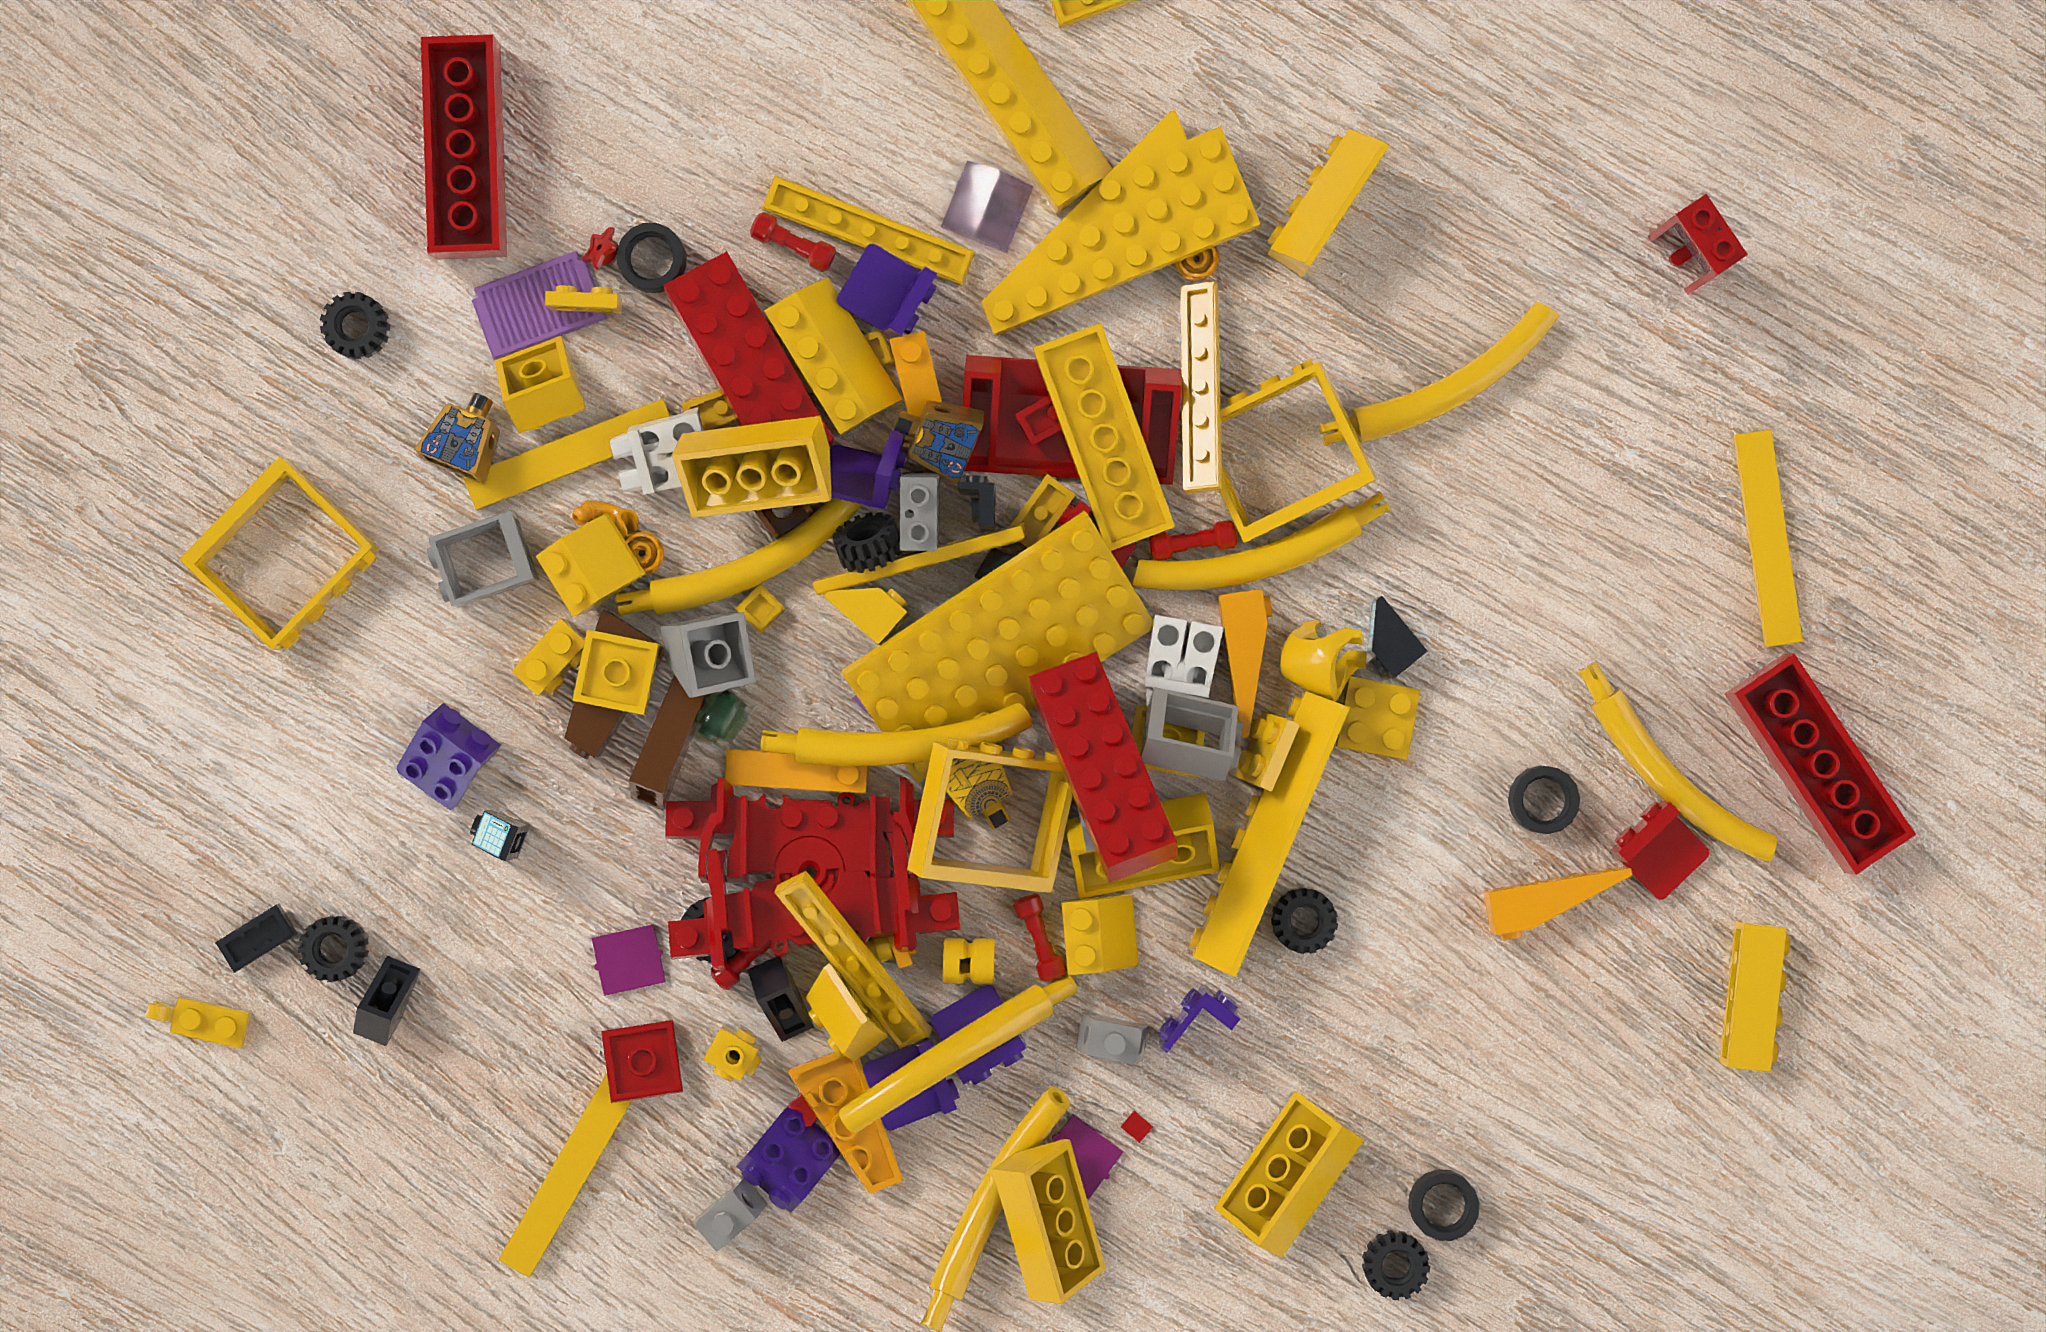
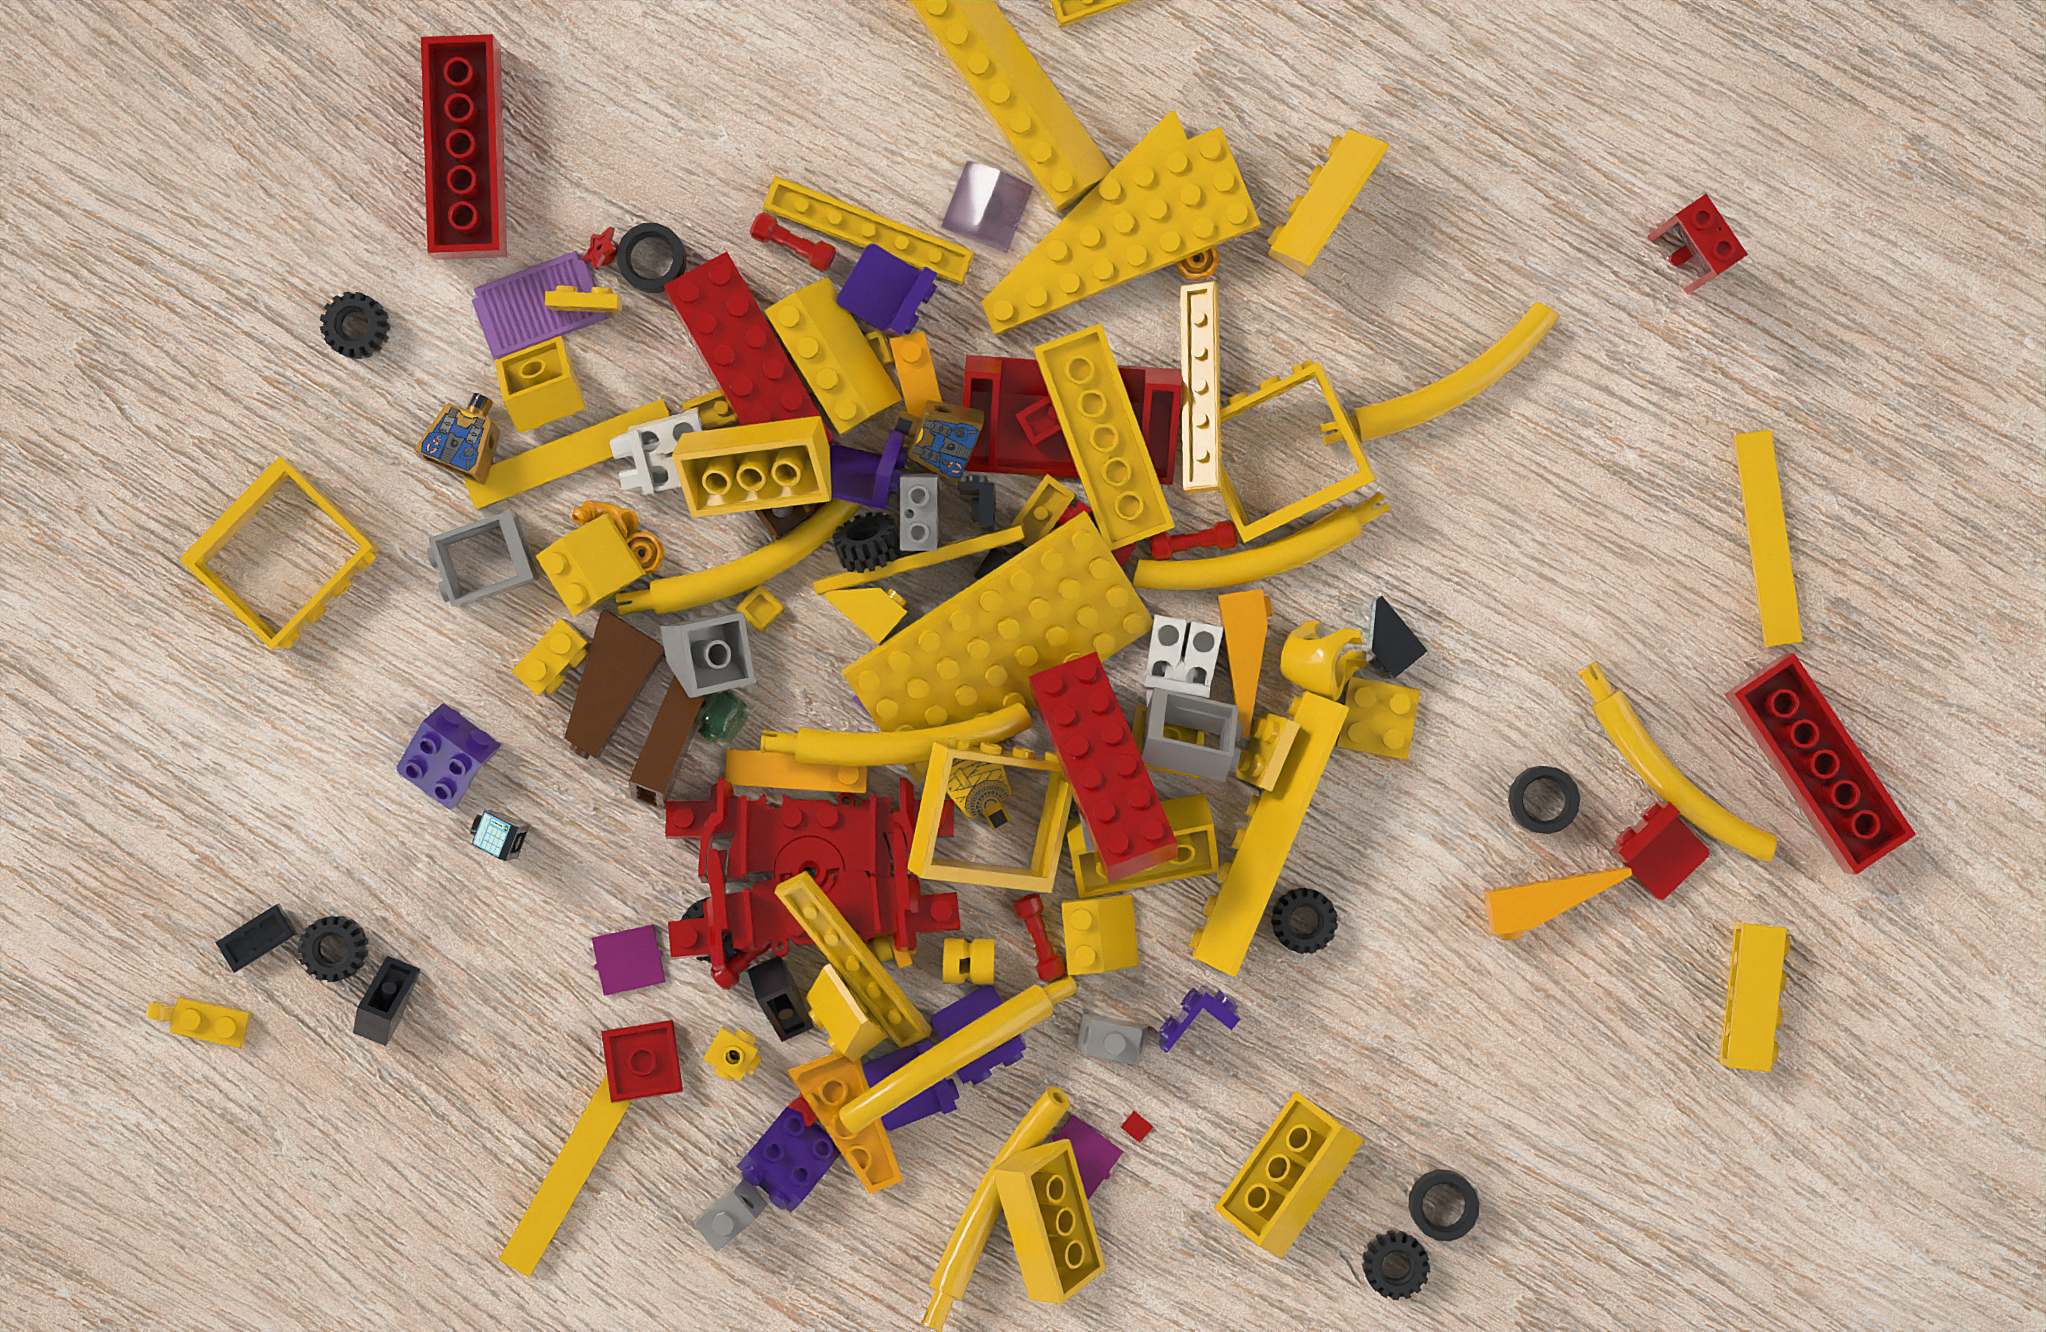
(616, 672): yellow plate -> none

